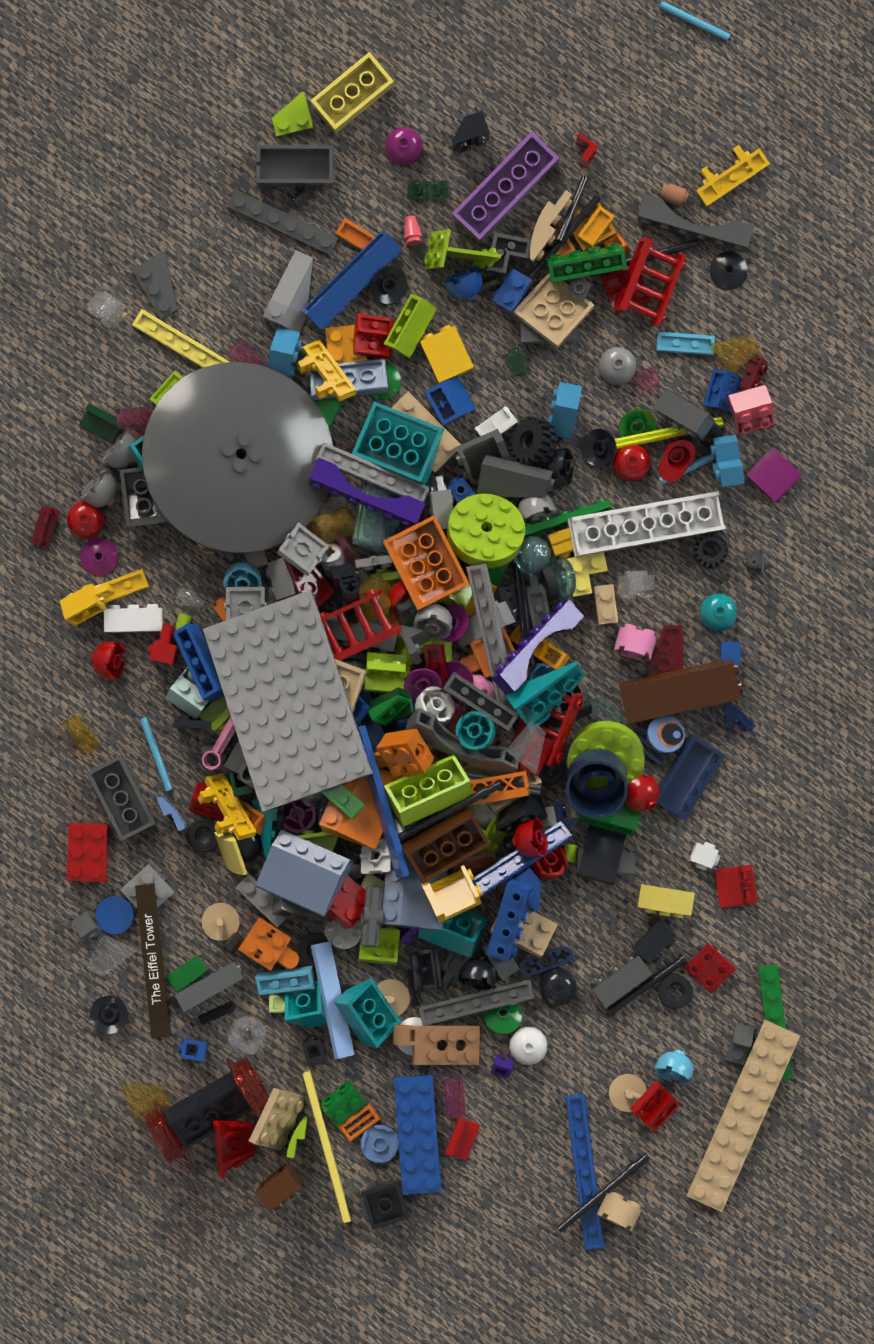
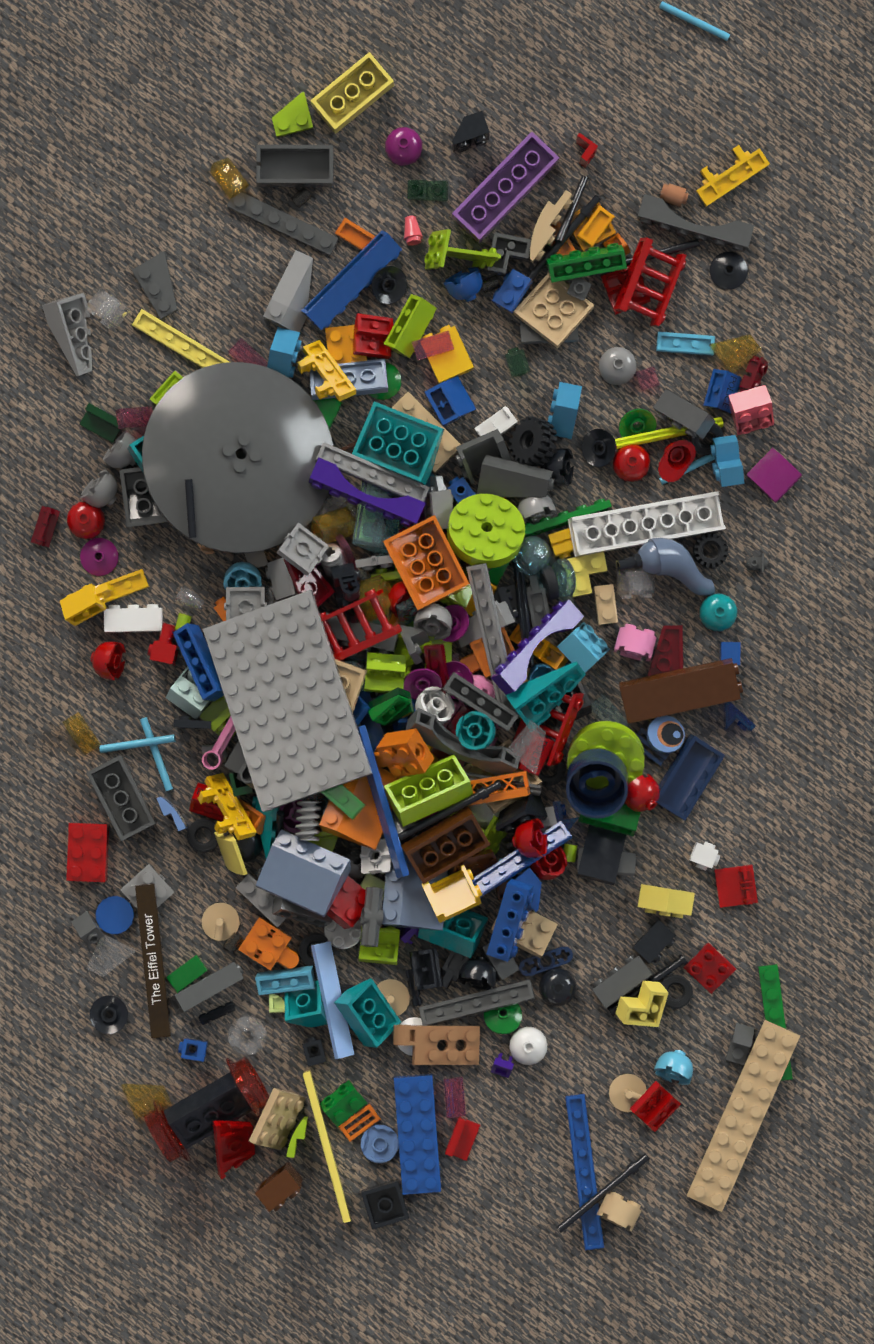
(69, 326): none -> light grey wedge
(137, 743): none -> medium azure bar
(190, 508): none -> black bar
(228, 177): none -> clear yellow slope
(308, 820): none -> light grey piece
(432, 345): none -> clear pink tile
(583, 647): none -> medium azure slope
(645, 1009): none -> light yellow brick
(668, 558): none -> sand blue animal

